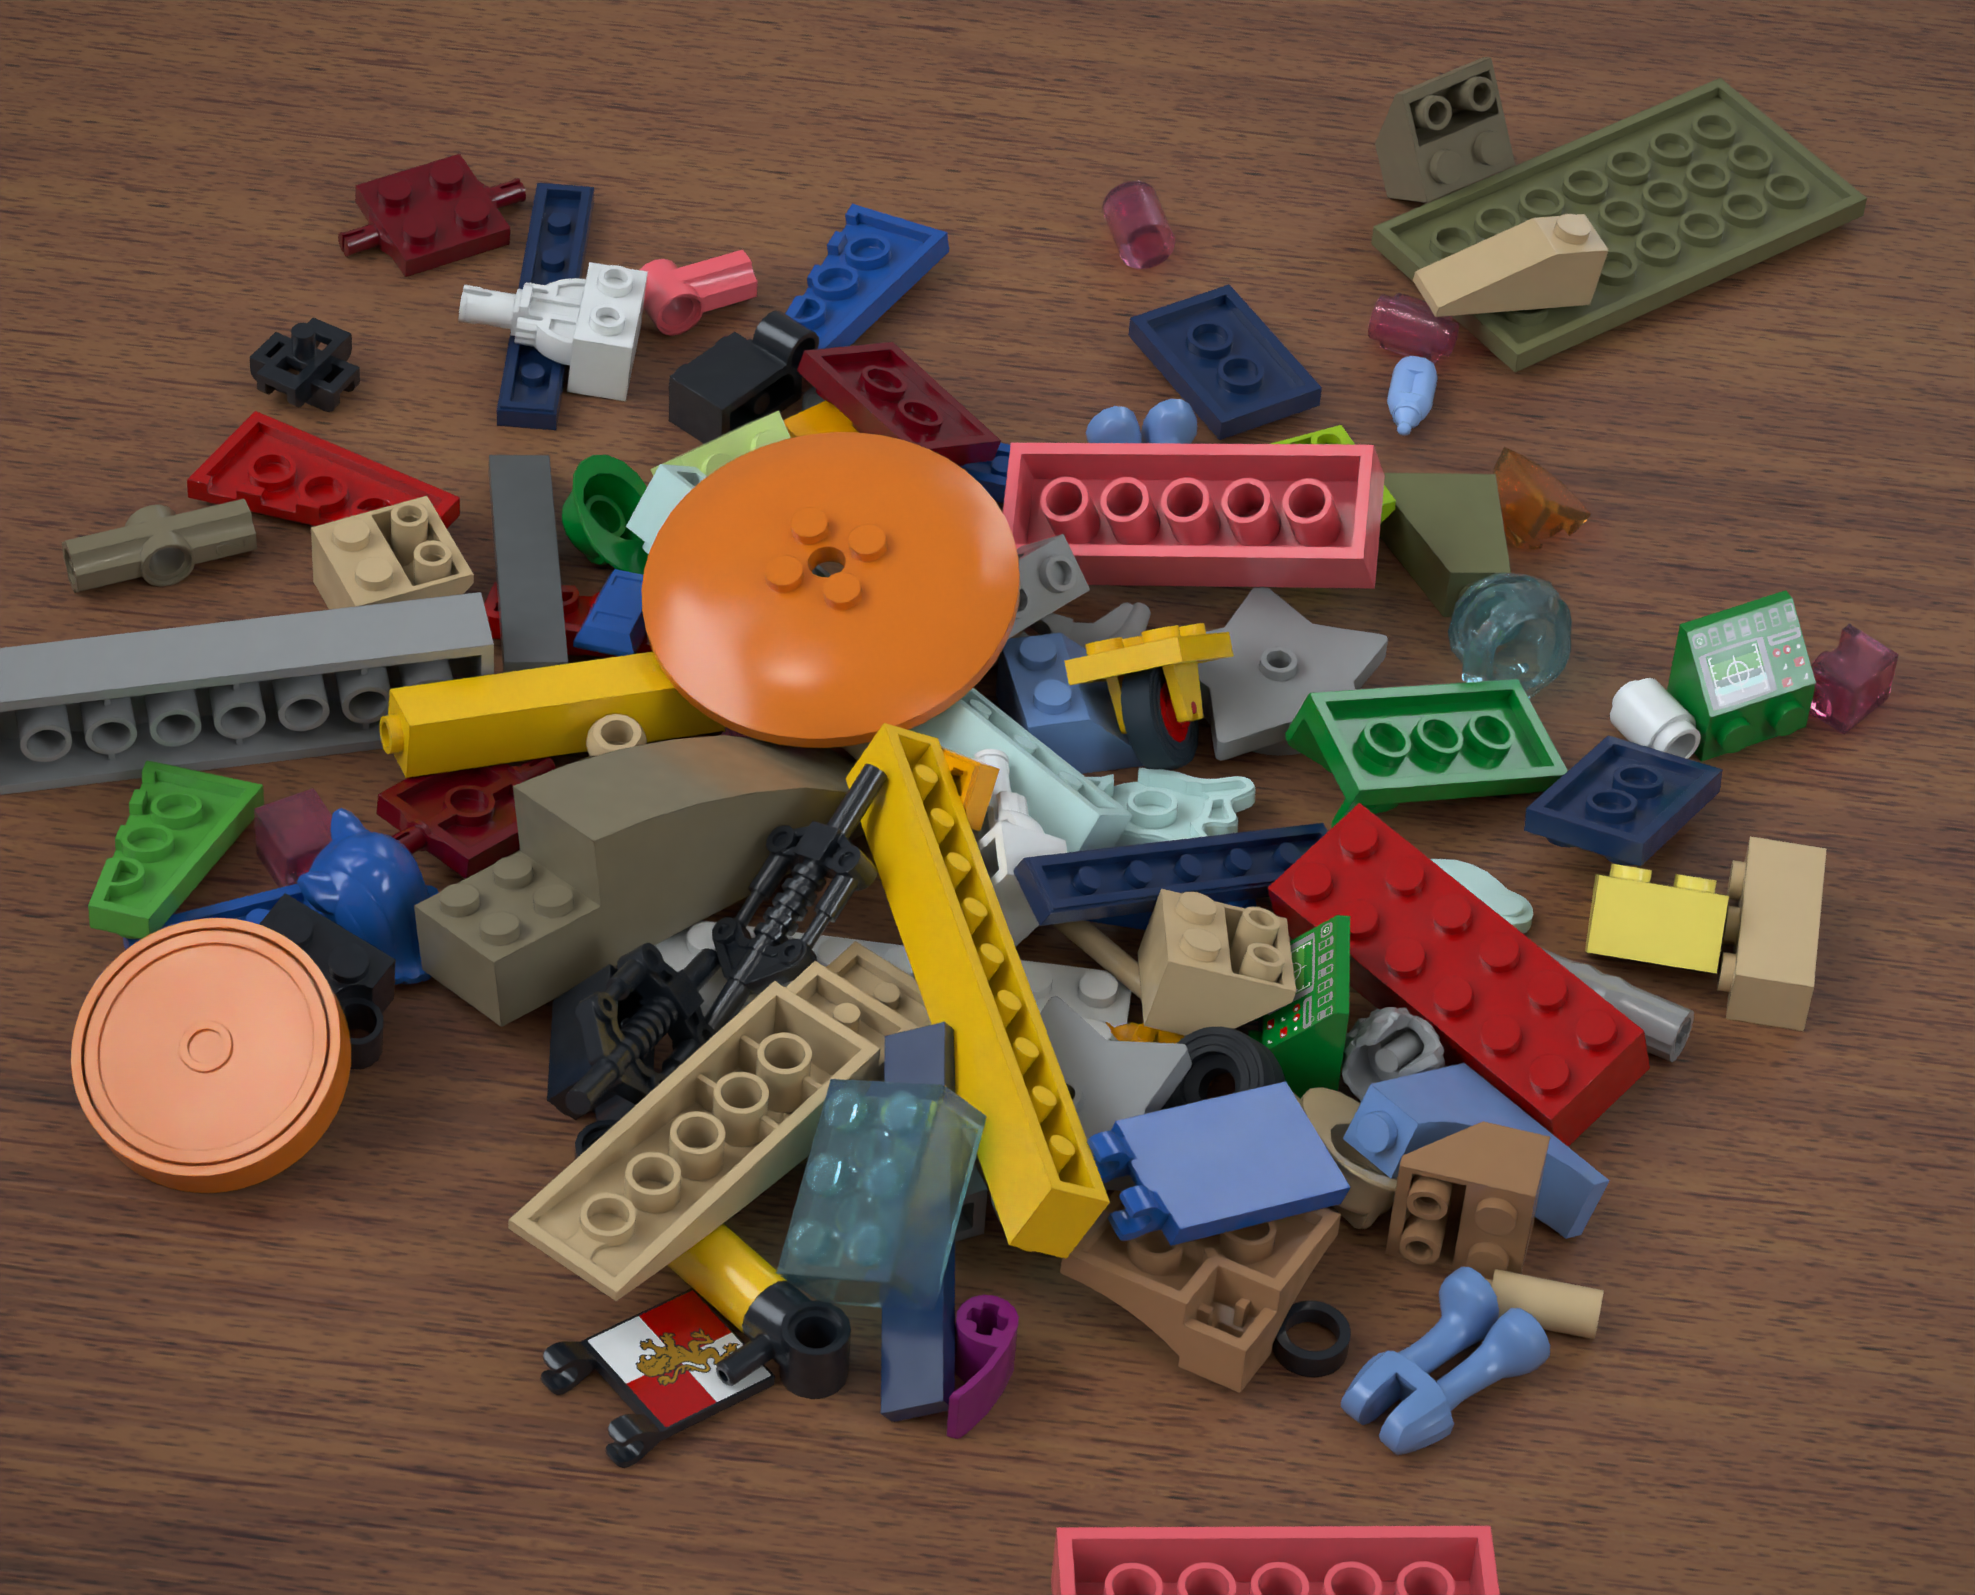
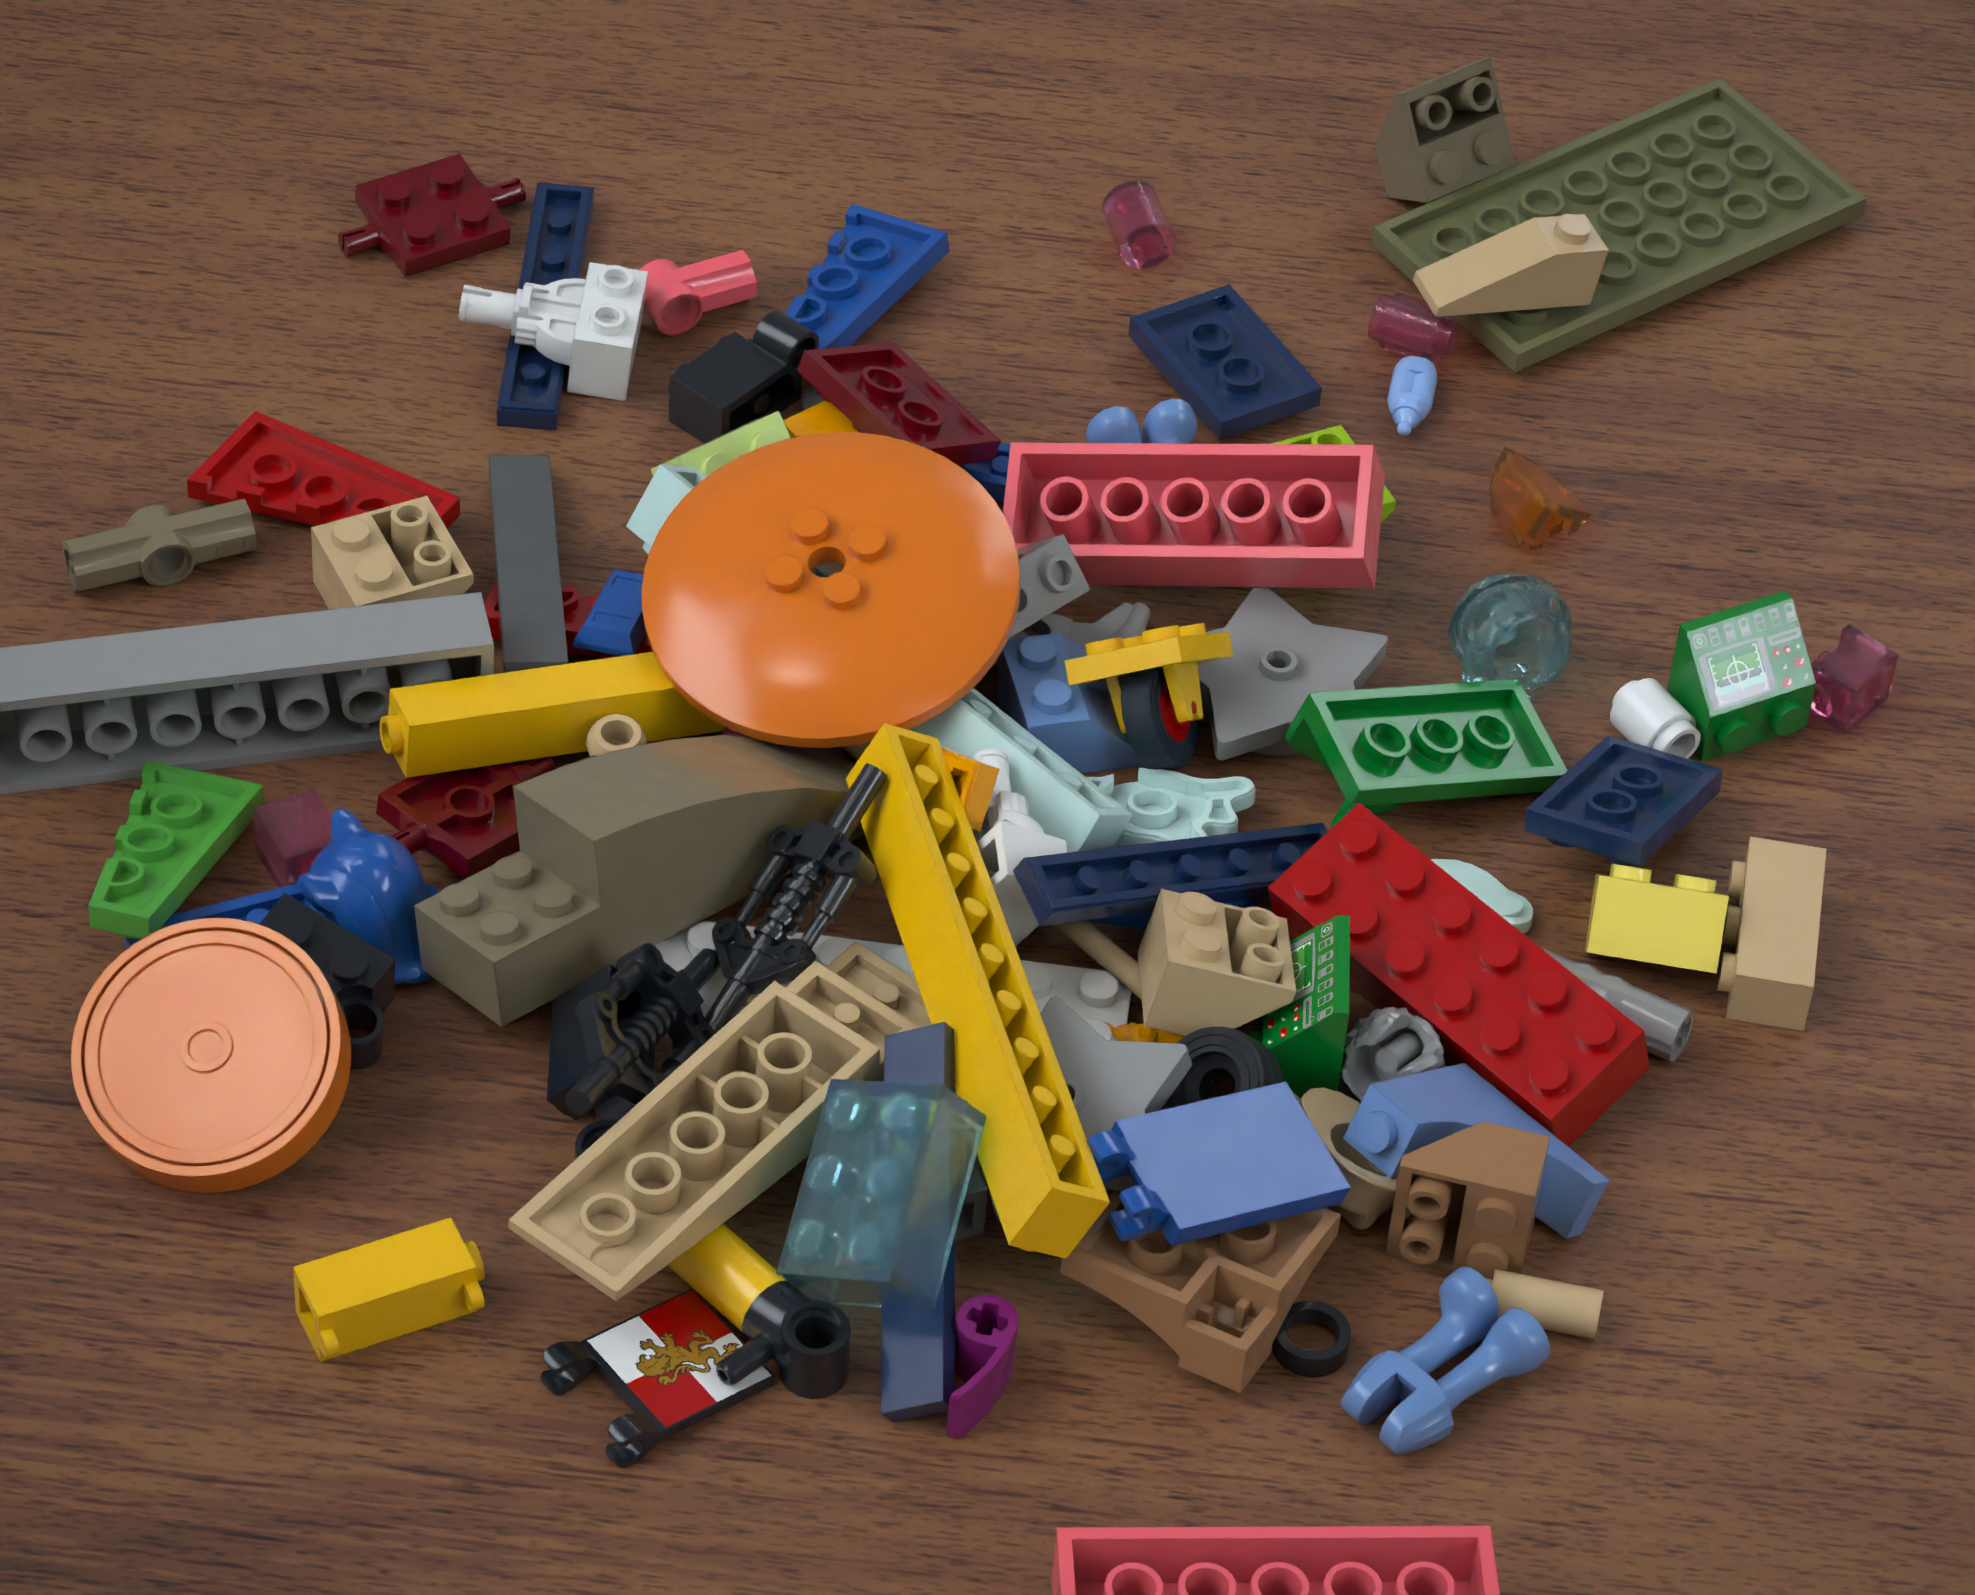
(321, 373): black piece -> none
(388, 1288): none -> yellow brick
(598, 510): green piece -> none
(1446, 532): olive slope -> none

